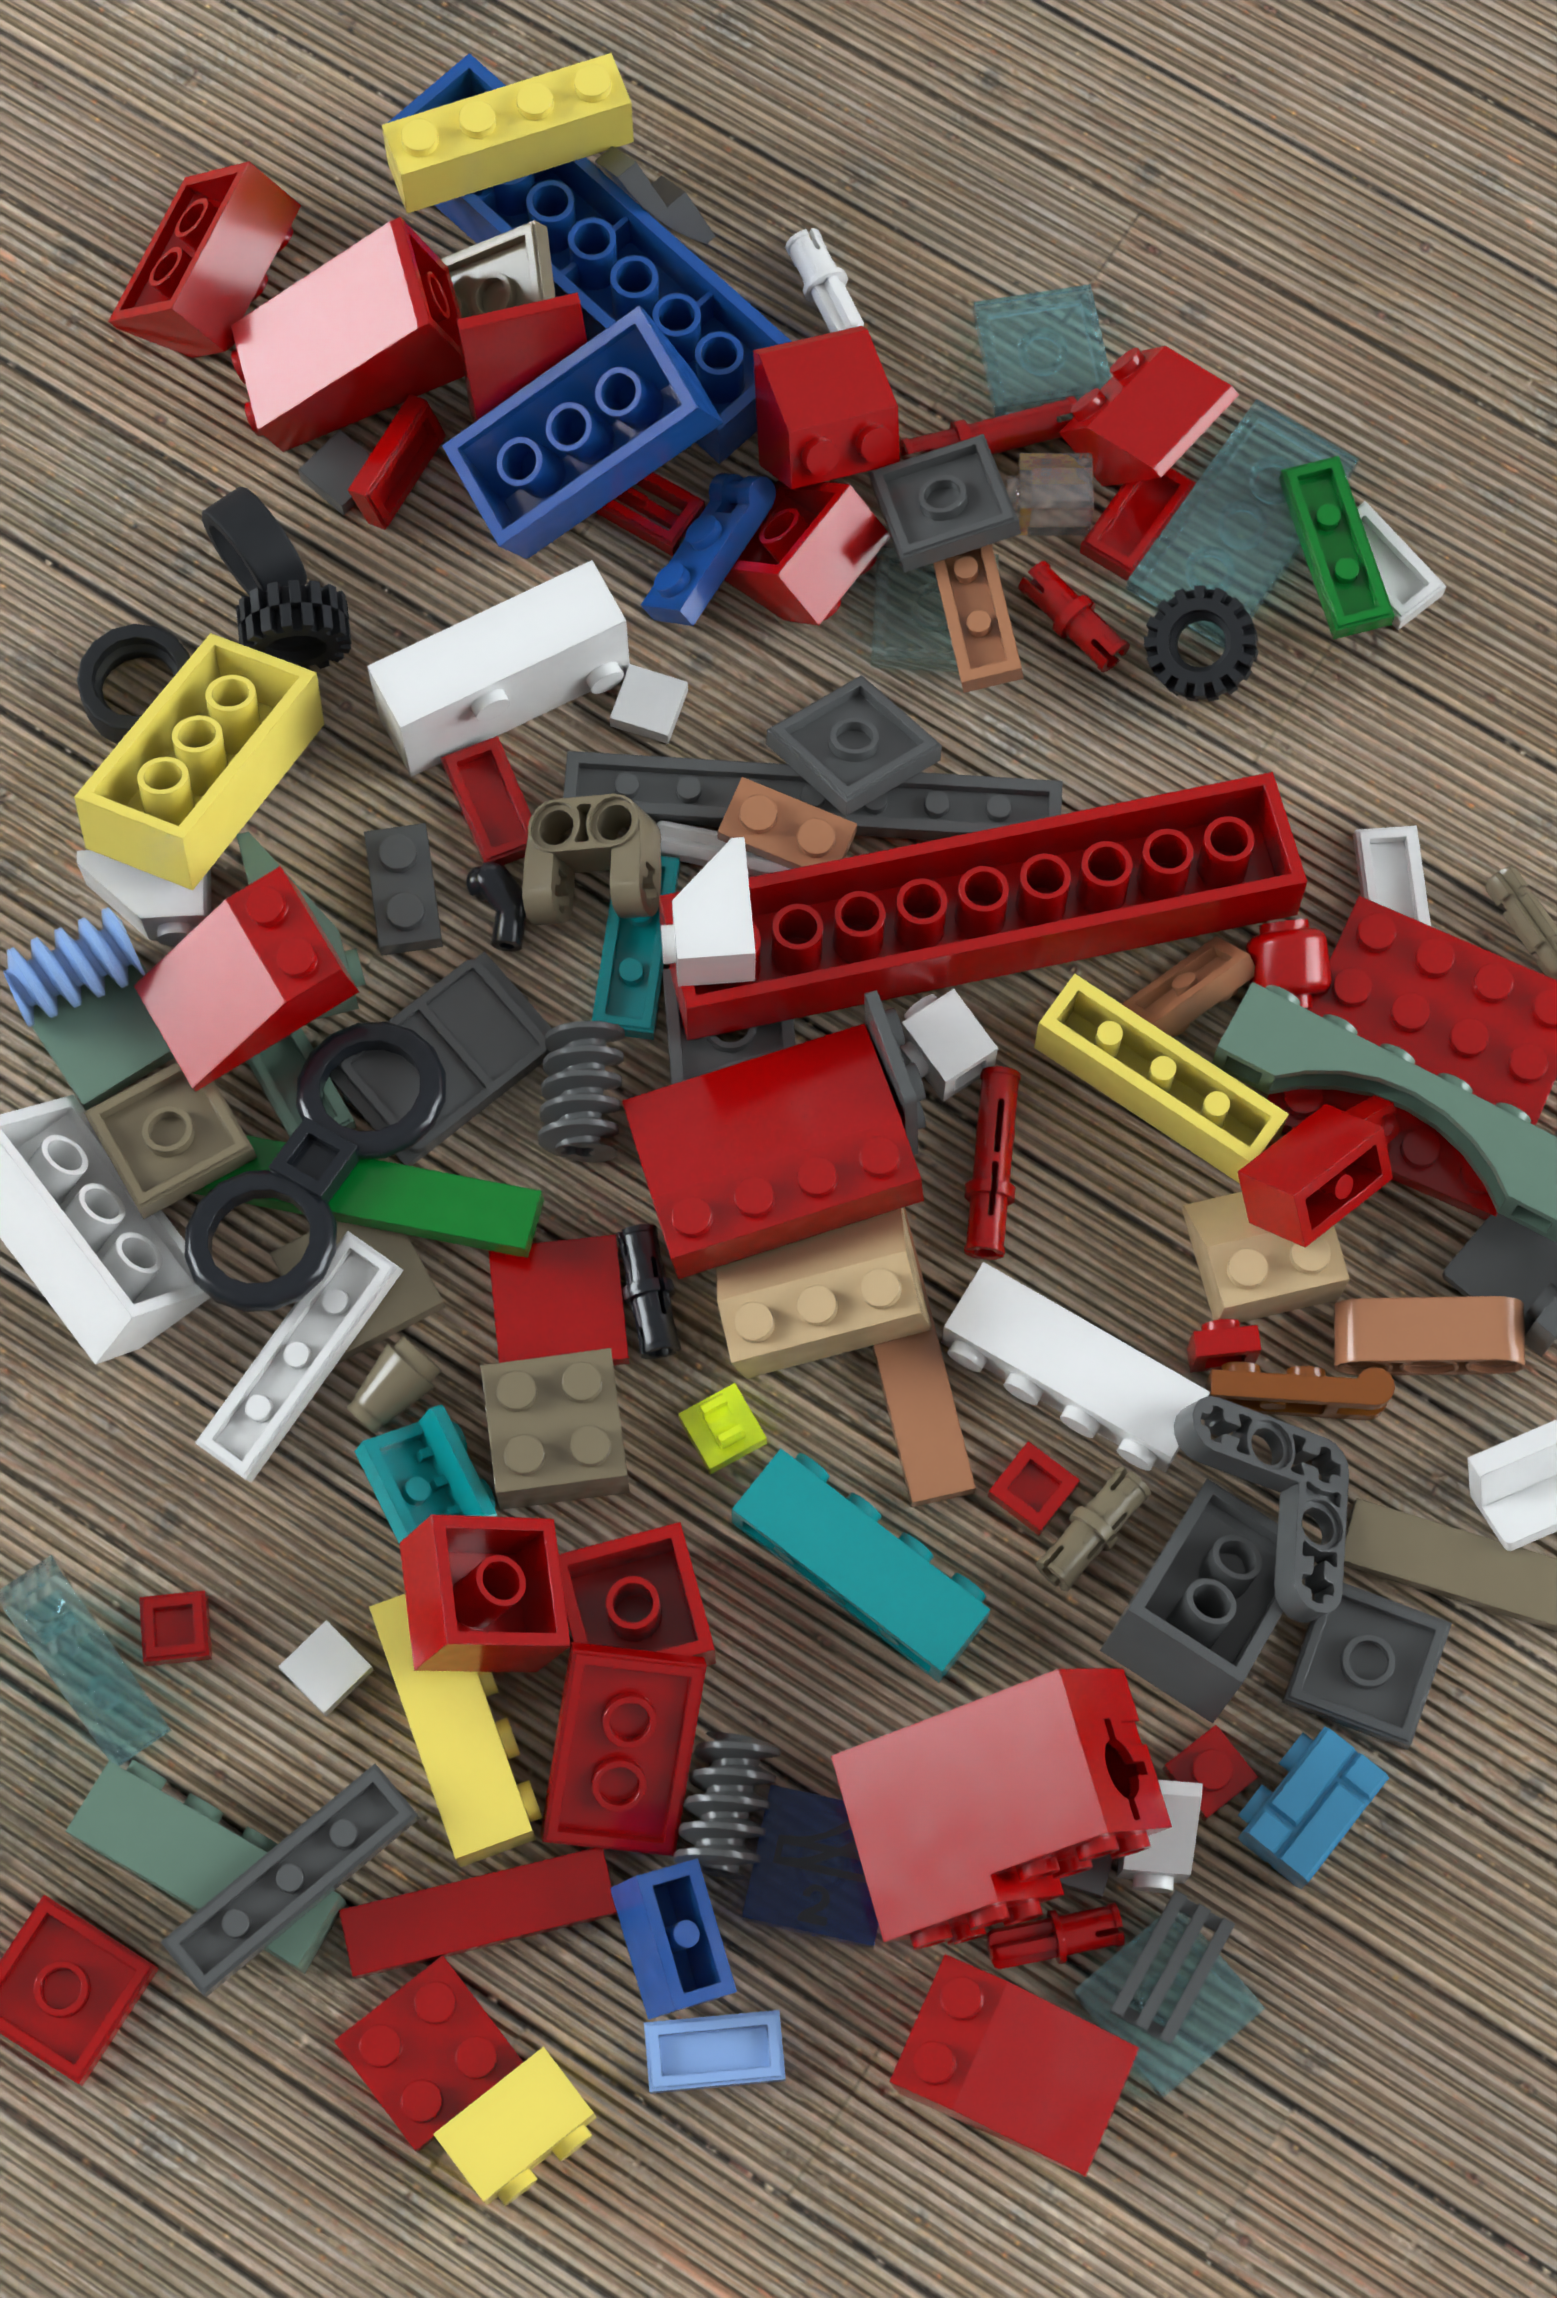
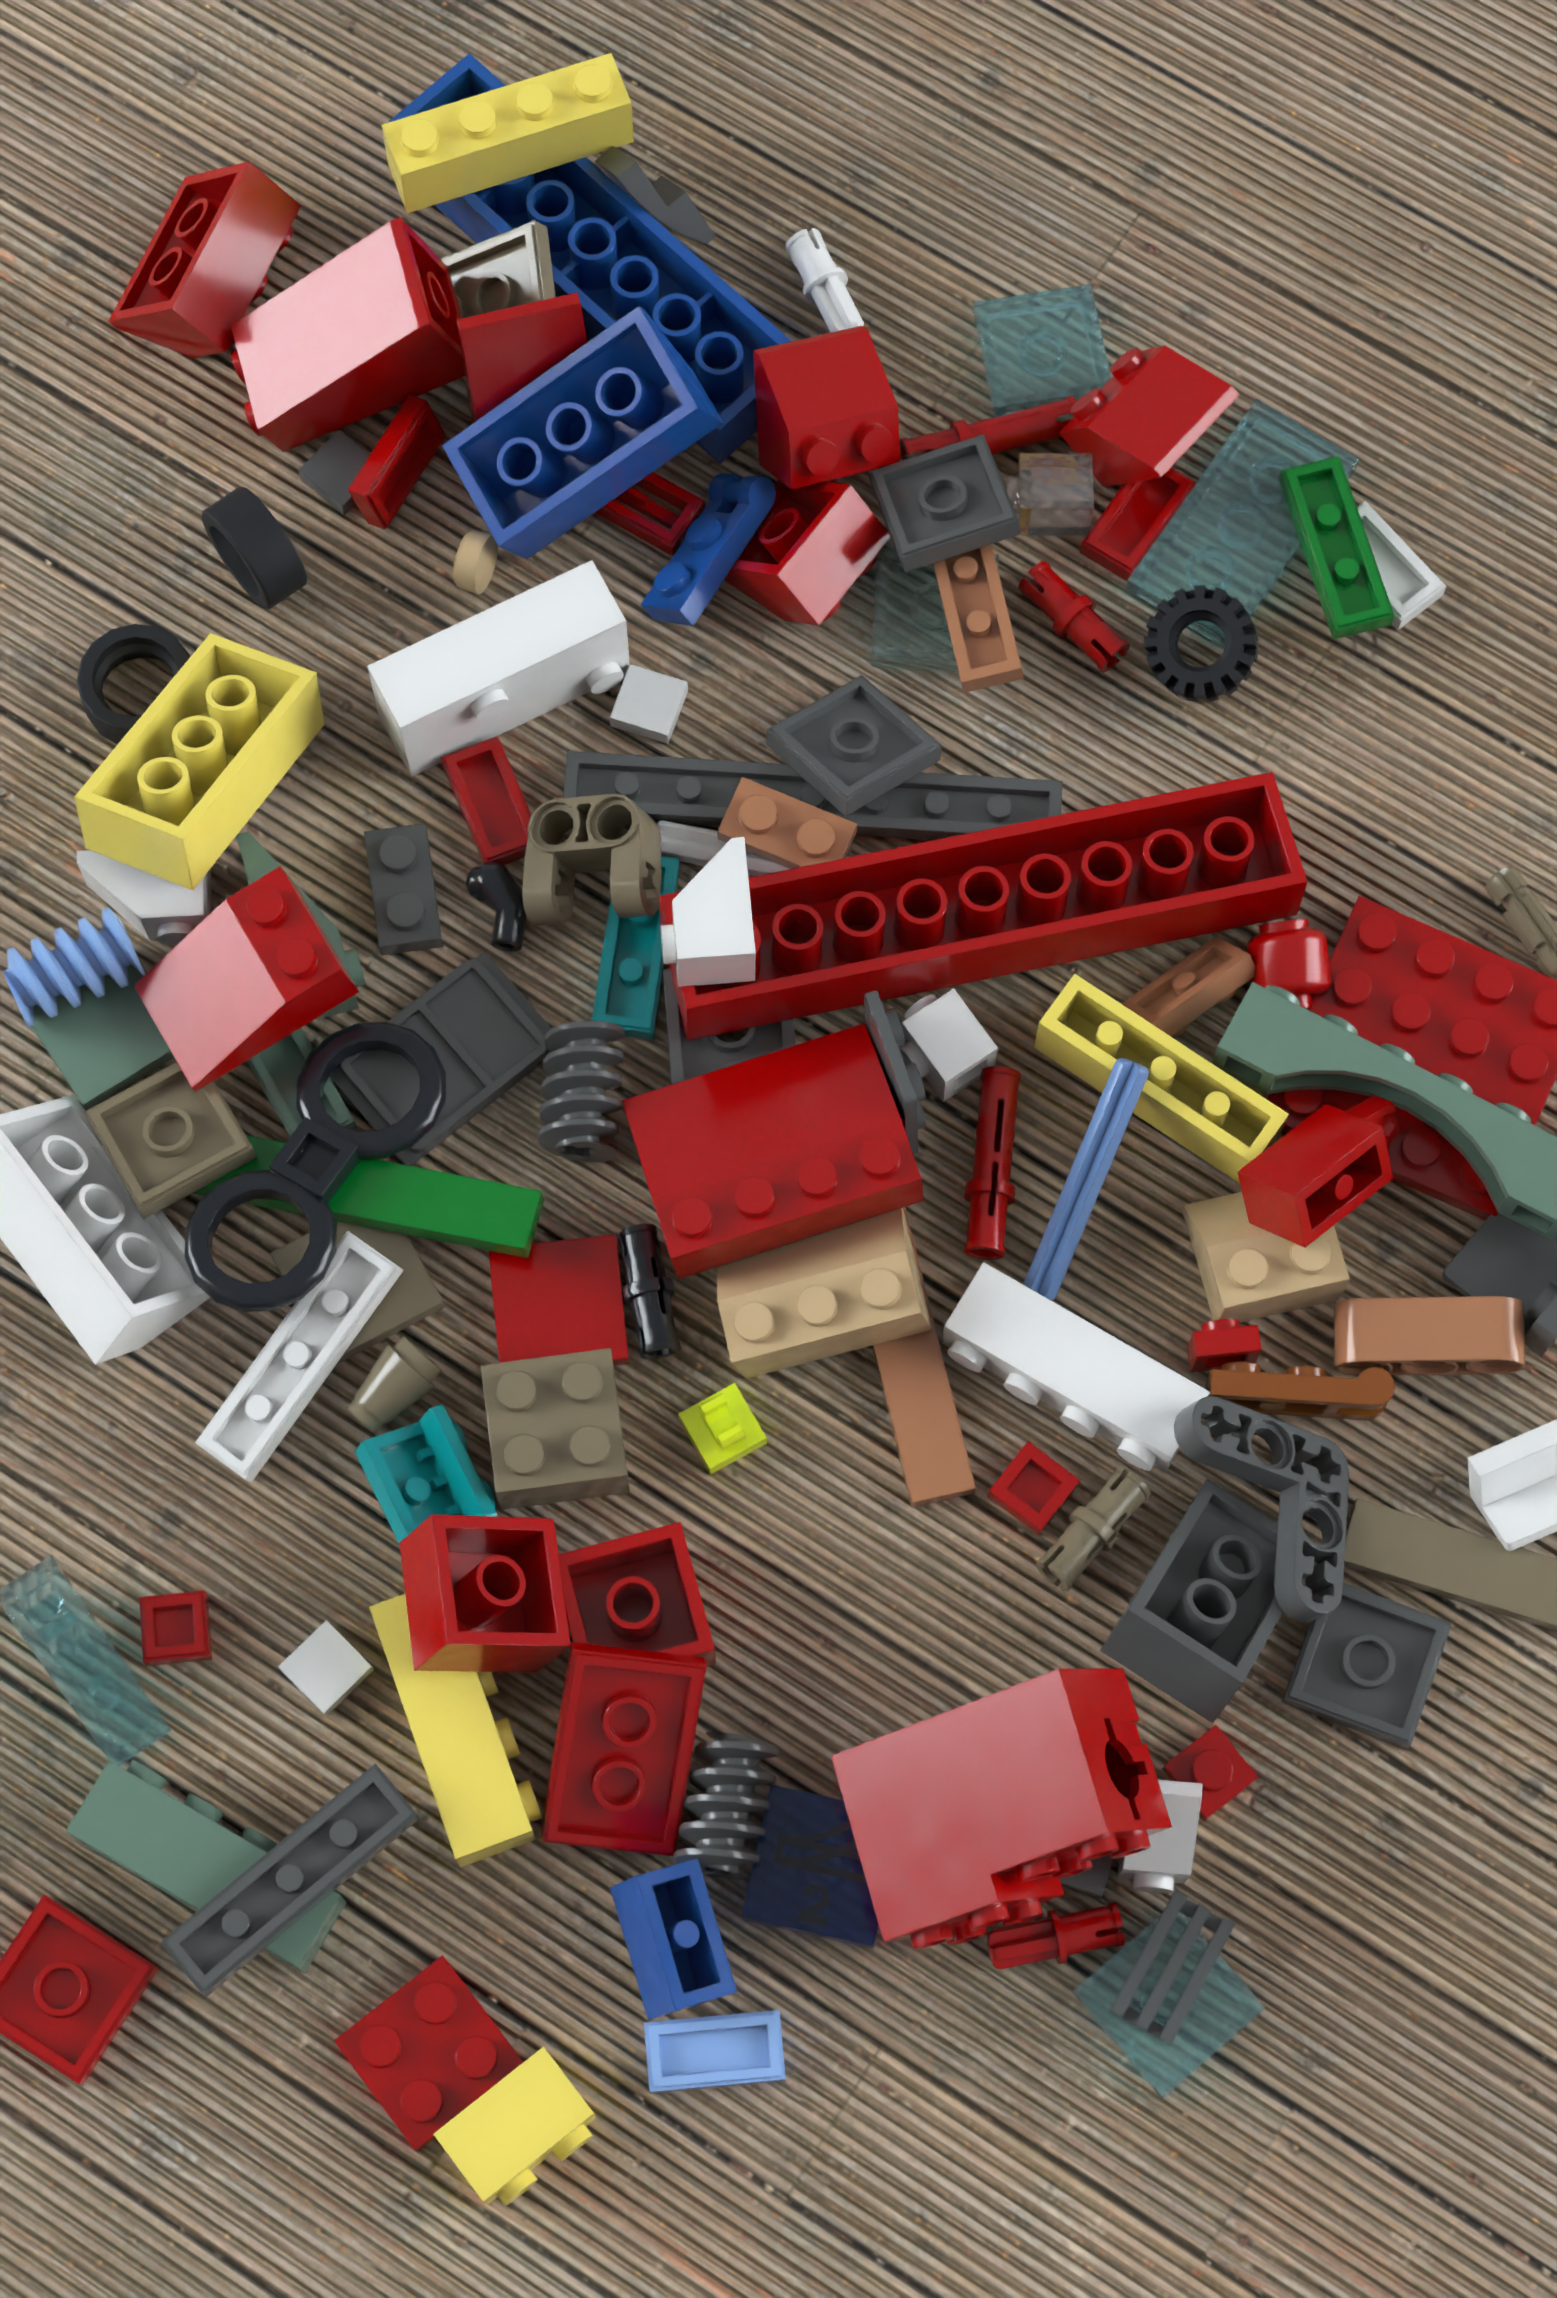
(296, 623): black tyre -> none
(475, 561): none -> tan tile
(477, 1912): red tile -> none
(862, 1564): teal brick -> none
(1014, 2065): red slope -> none
(1086, 1177): none -> medium blue axle
(1311, 1806): dark azure brick -> none
(1392, 870): white tile -> none

